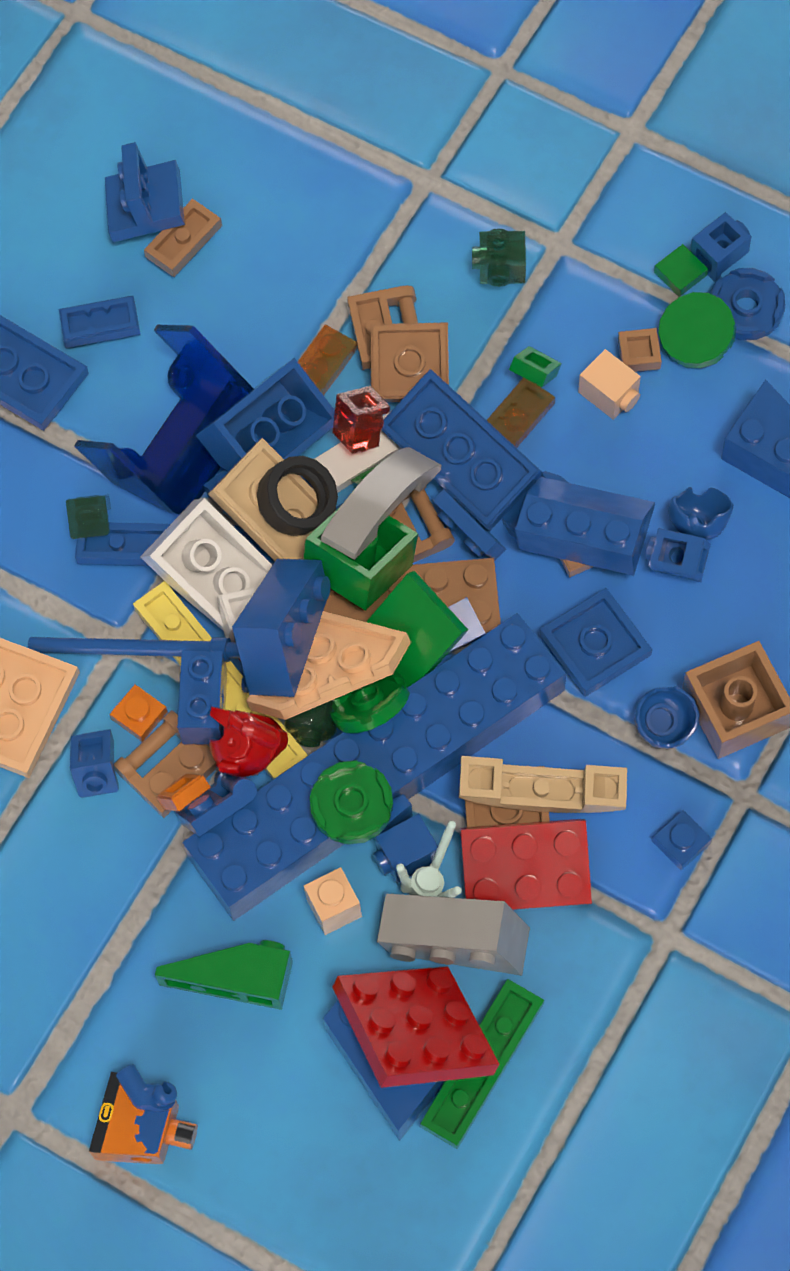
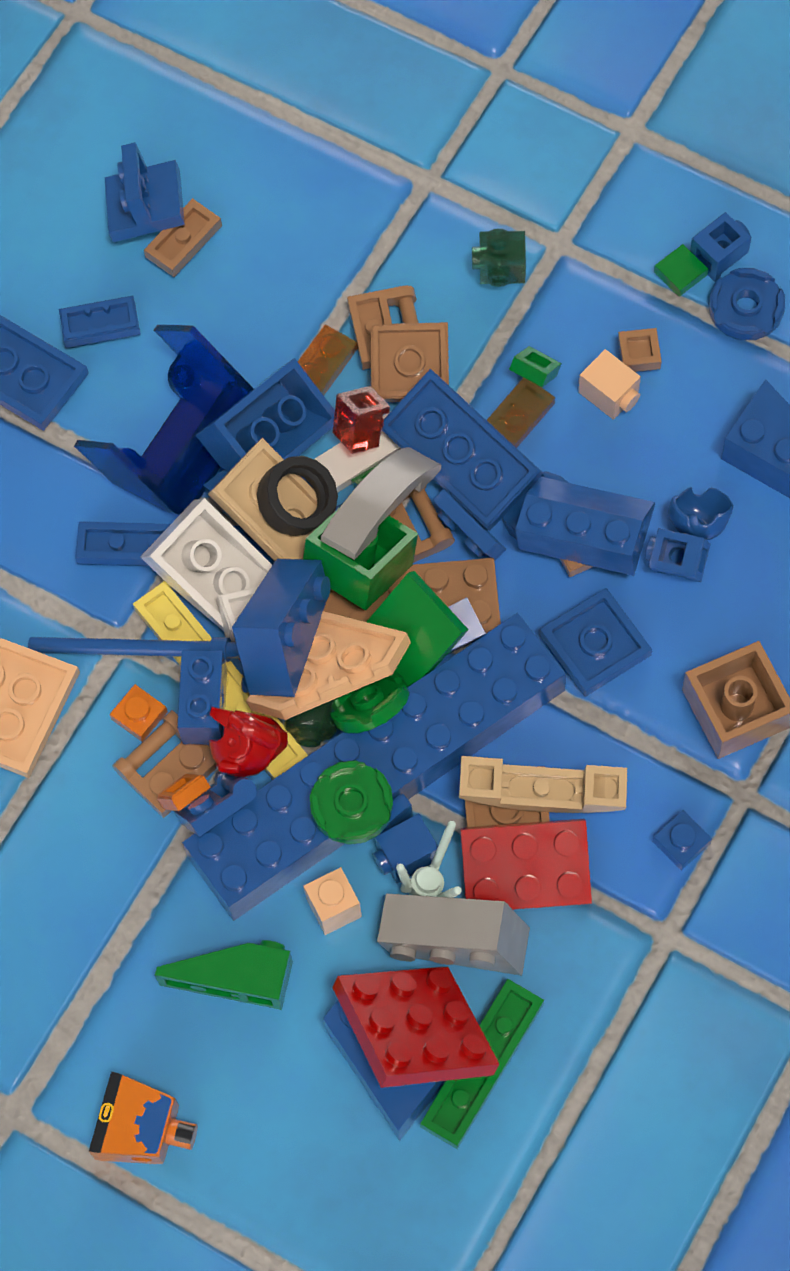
(88, 516): clear green bracket -> none
(93, 763): blue bracket -> none
(146, 1096): blue arm -> none
(666, 717): blue hair -> none
(697, 330): green tile -> none

